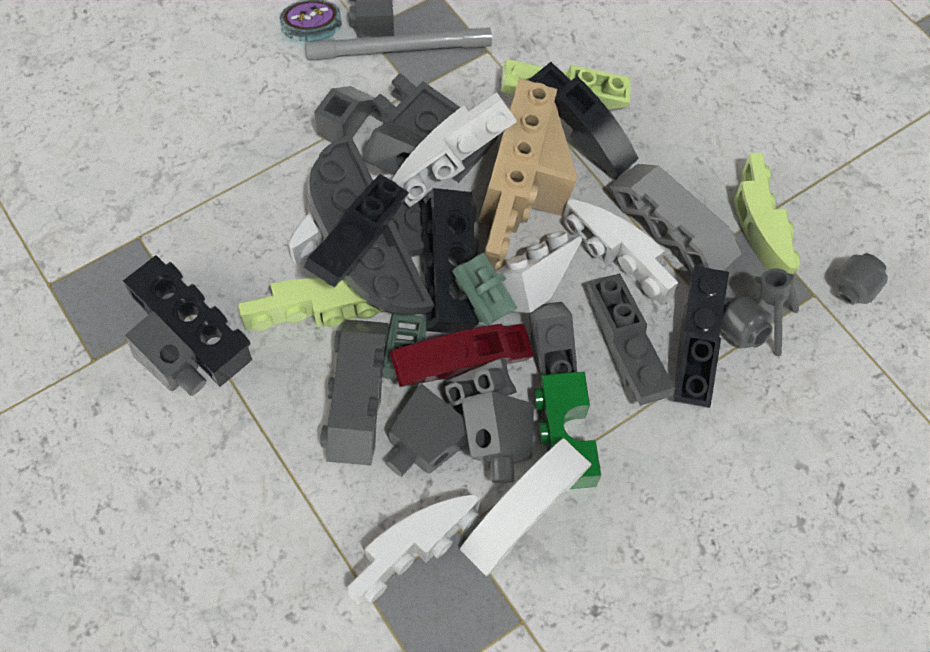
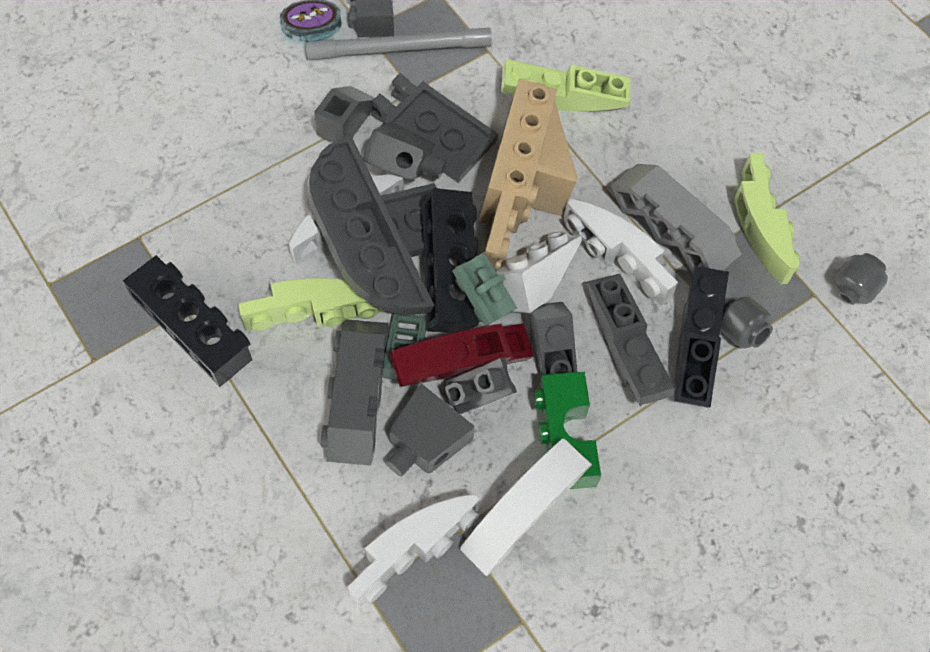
(165, 355): dark grey torso -> none
(357, 231): black slope -> none
(457, 137): white slope -> none
(499, 432): dark grey torso -> none
(591, 121): black slope -> none
(776, 288): dark grey plant -> none

